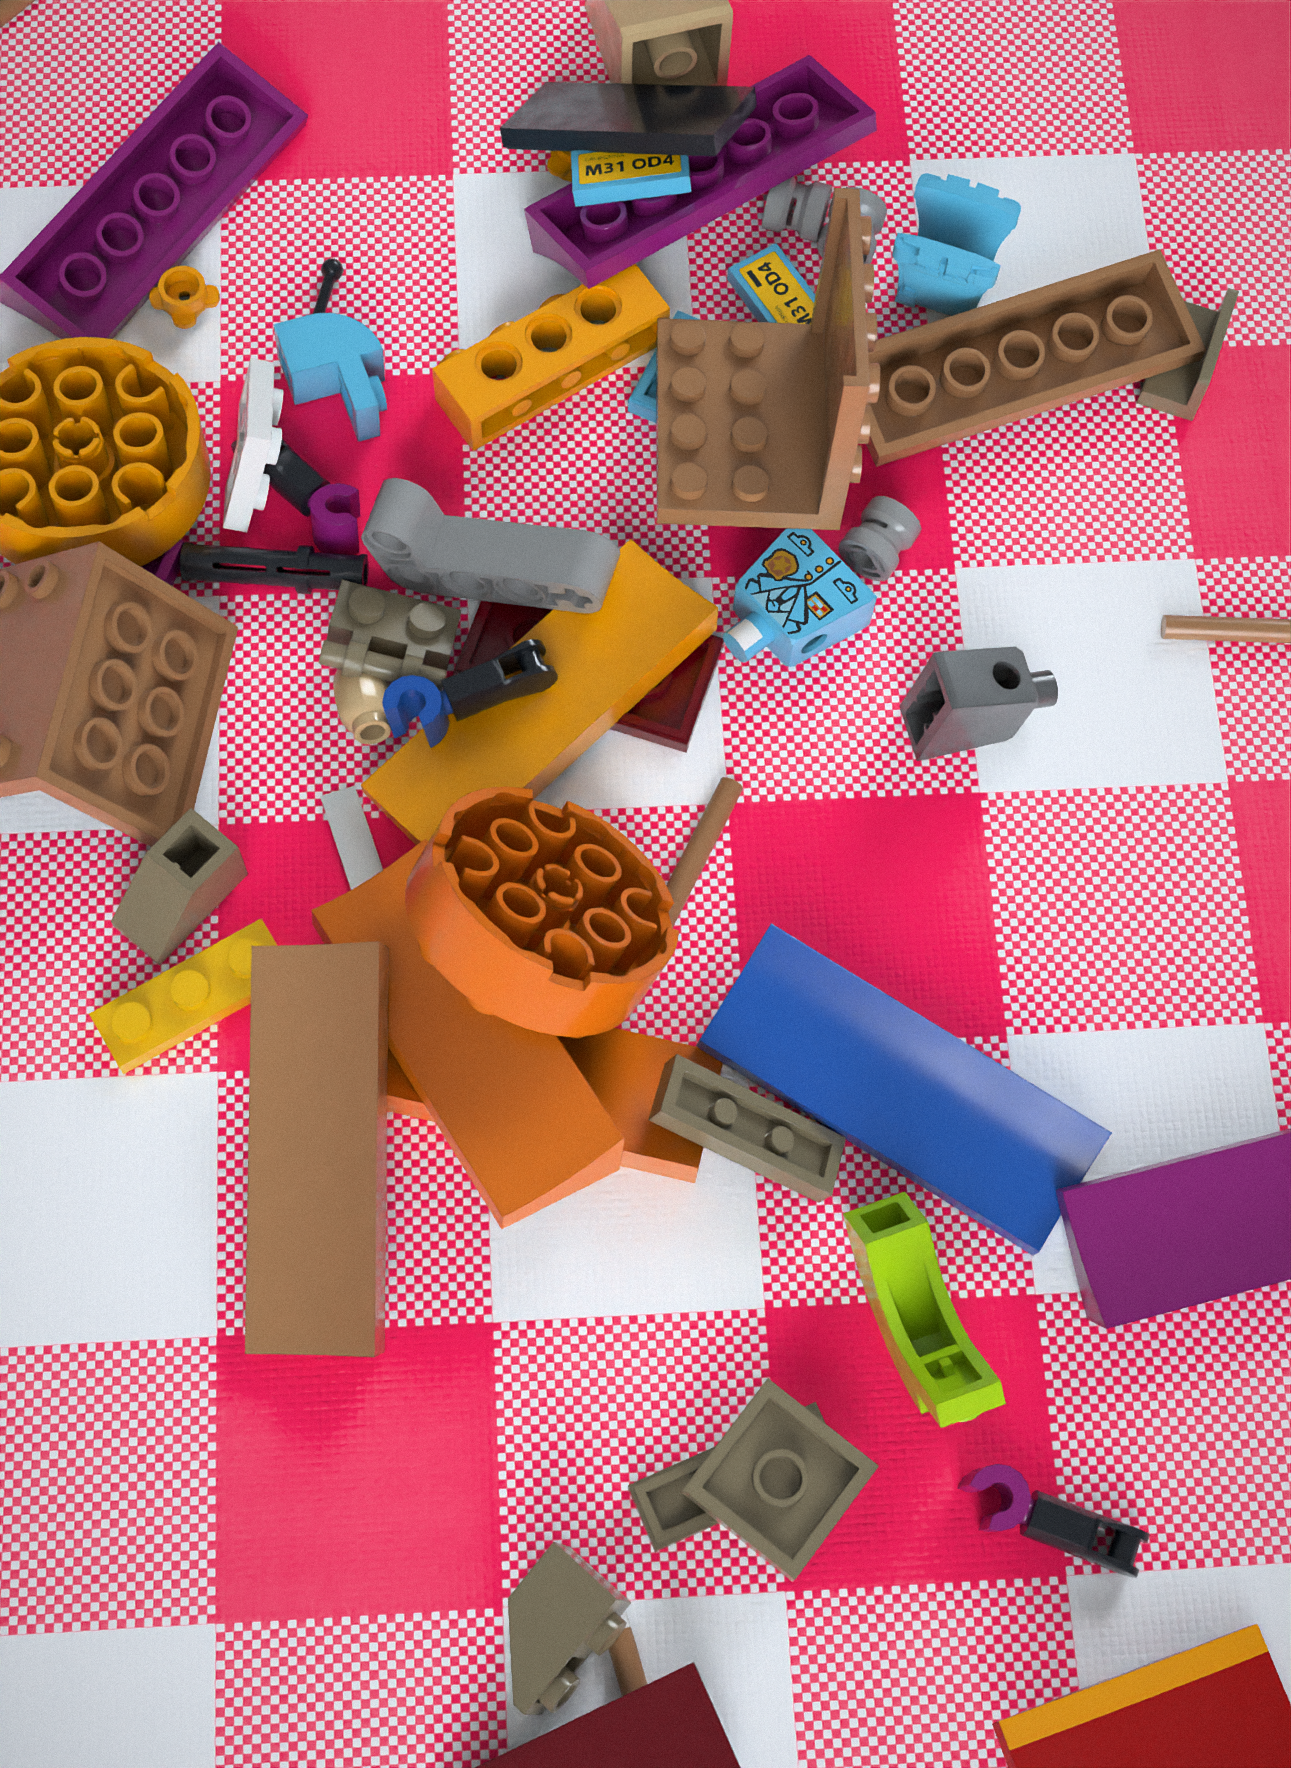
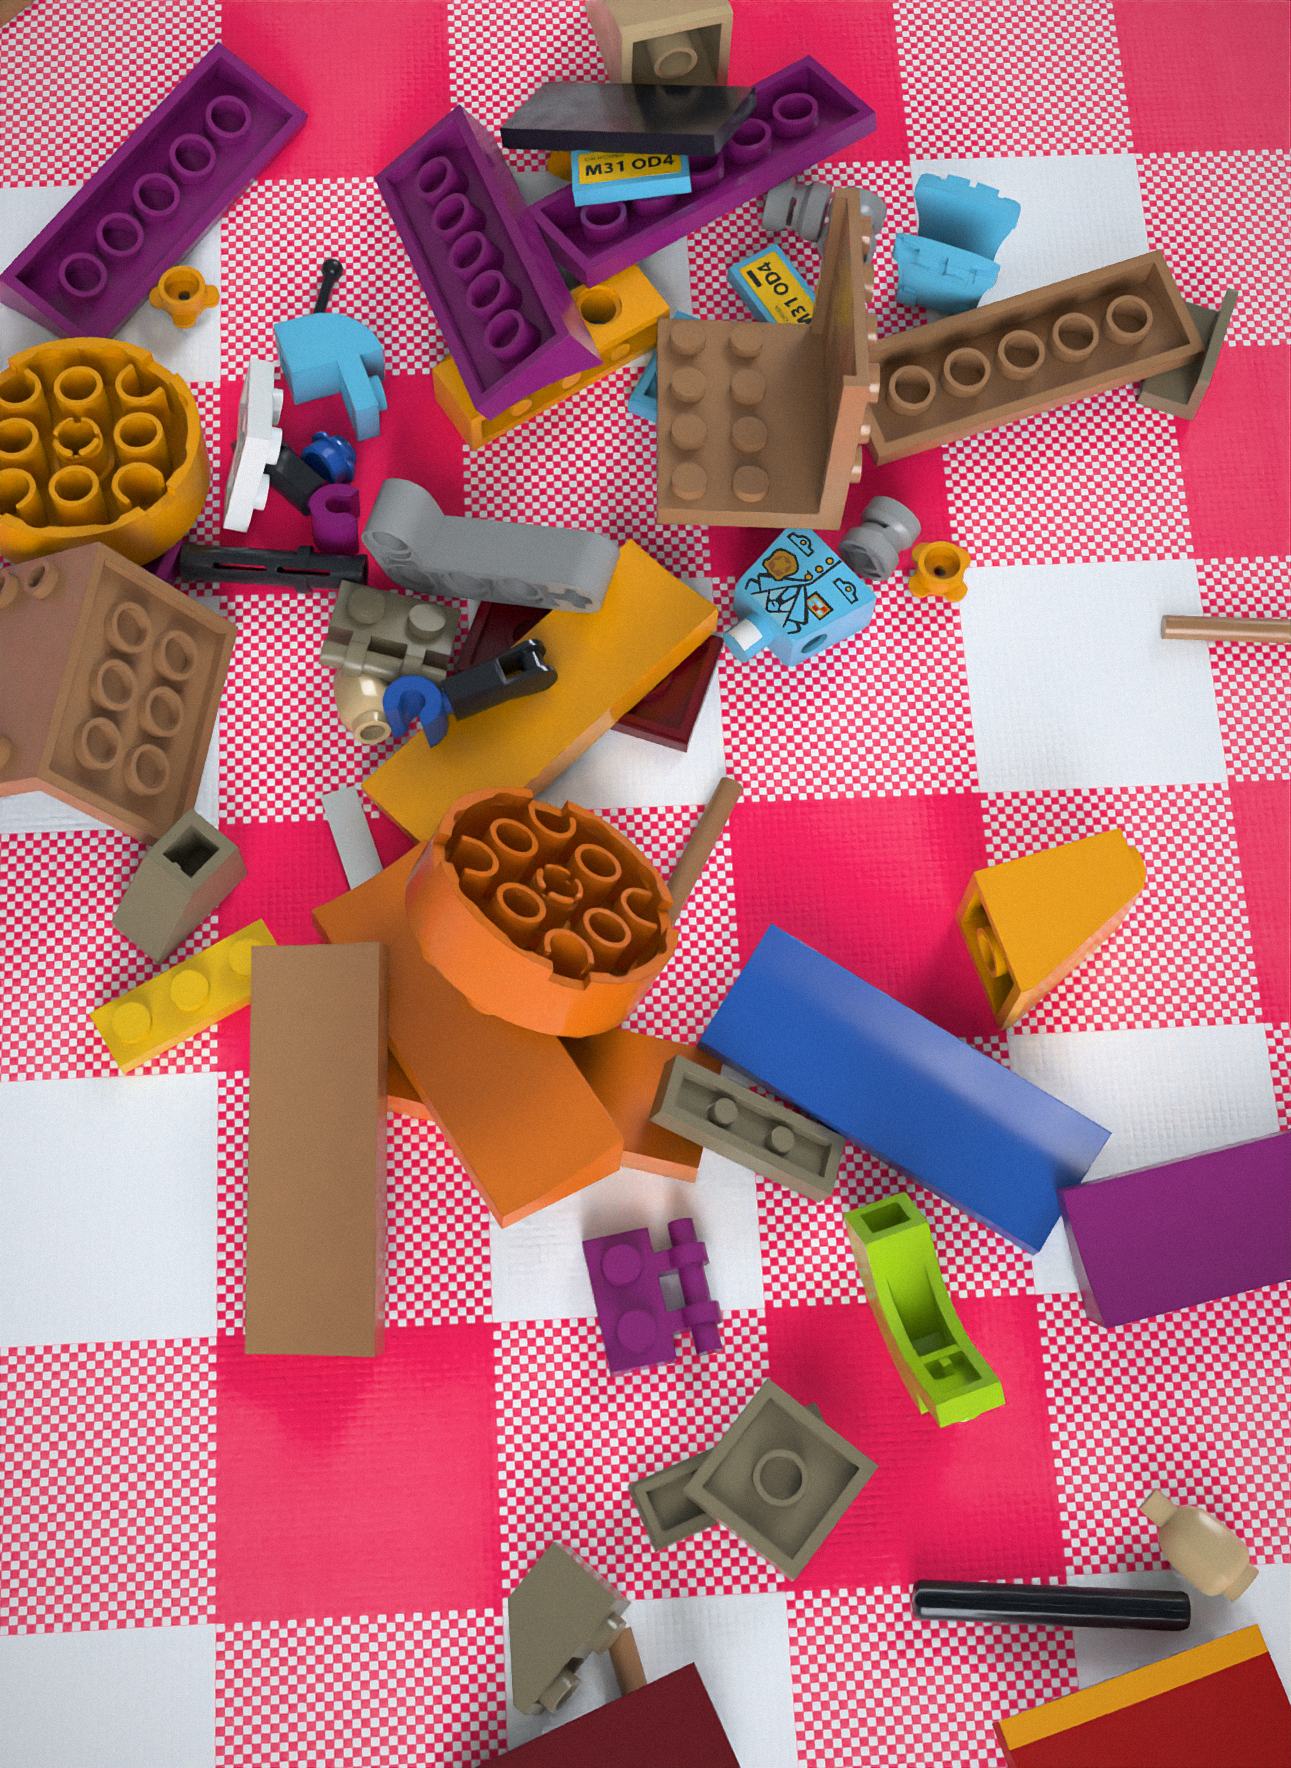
(331, 457): none -> blue plate
(484, 265): none -> magenta arch
(631, 1301): none -> magenta plate
(941, 556): none -> light orange plate
(973, 700): dark grey torso -> none
(1044, 916): none -> light orange slope
(1051, 1605): none -> black axle
(1054, 1520): black piece -> none
(1201, 1547): none -> tan plant

